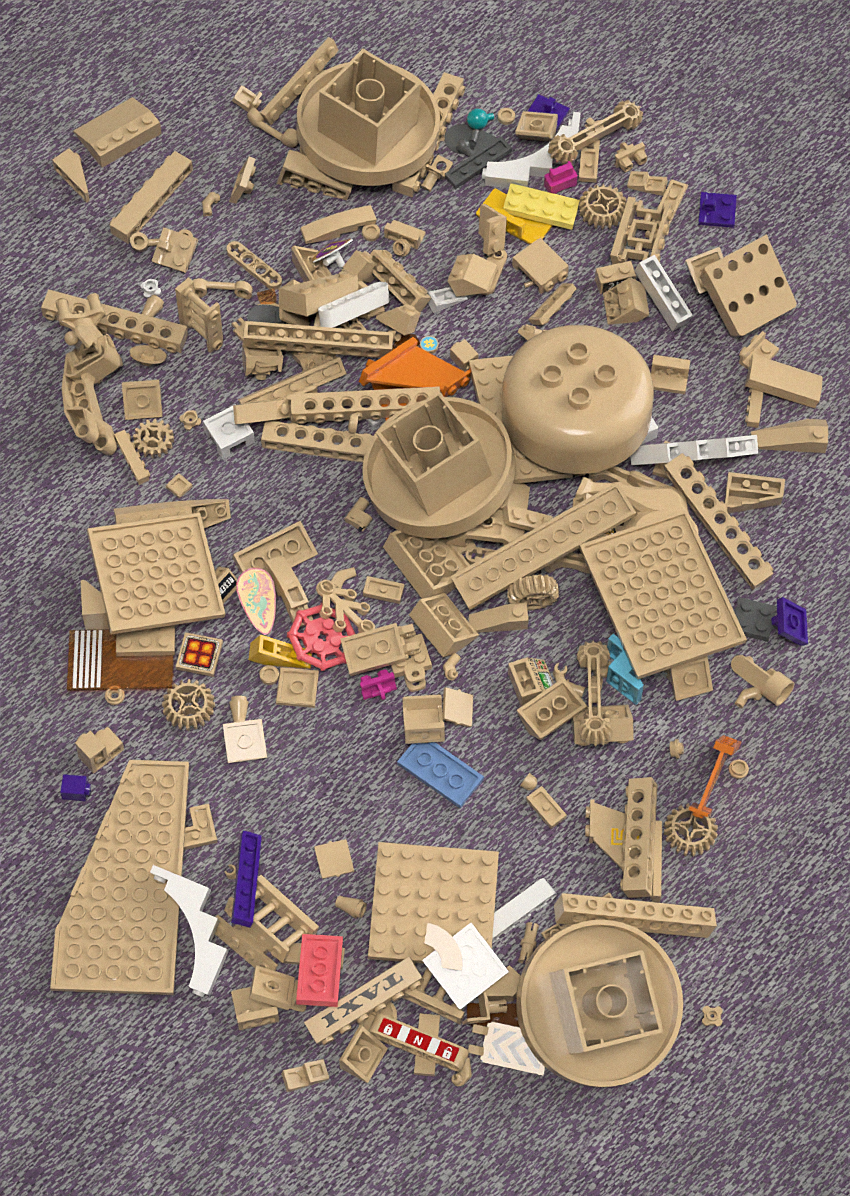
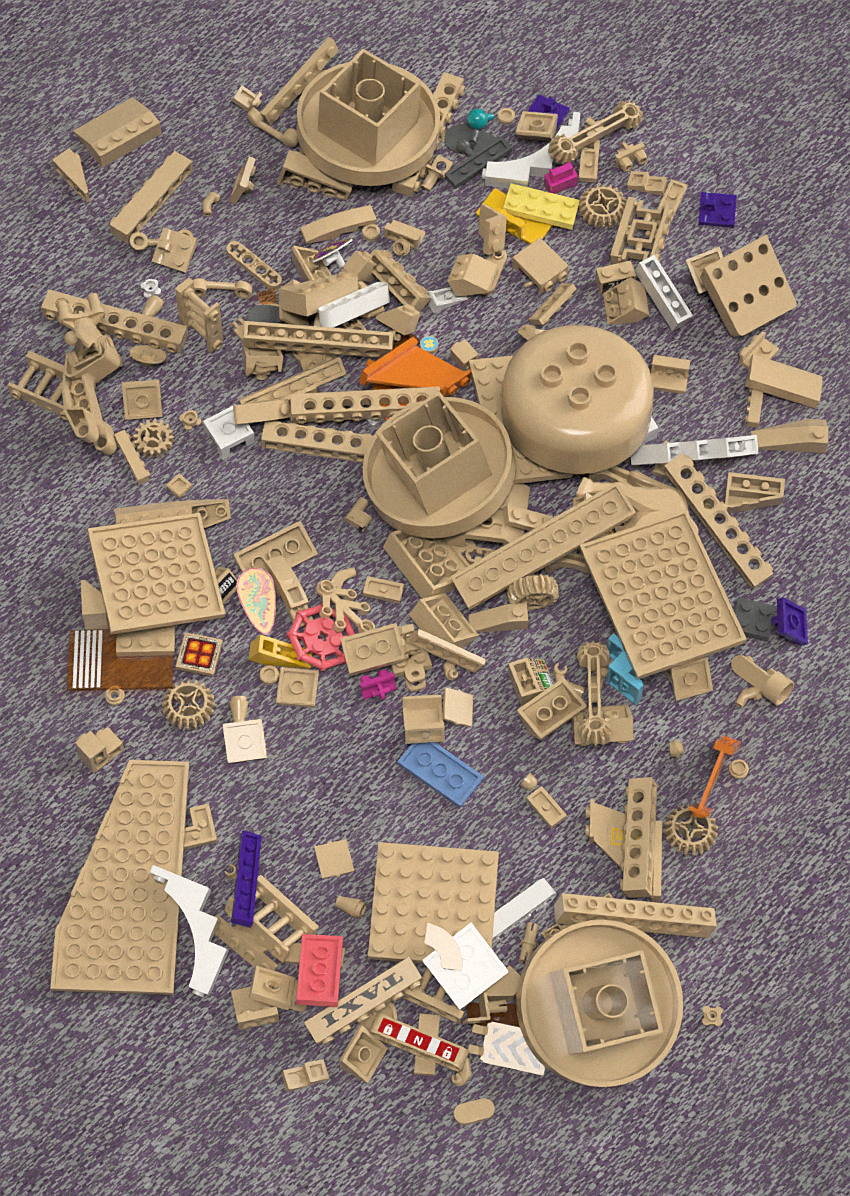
(51, 369): none -> tan fence
(75, 787): dark purple brick -> none
(352, 426): tan tile -> none
(446, 651): none -> tan tile
(474, 1111): none -> tan tile

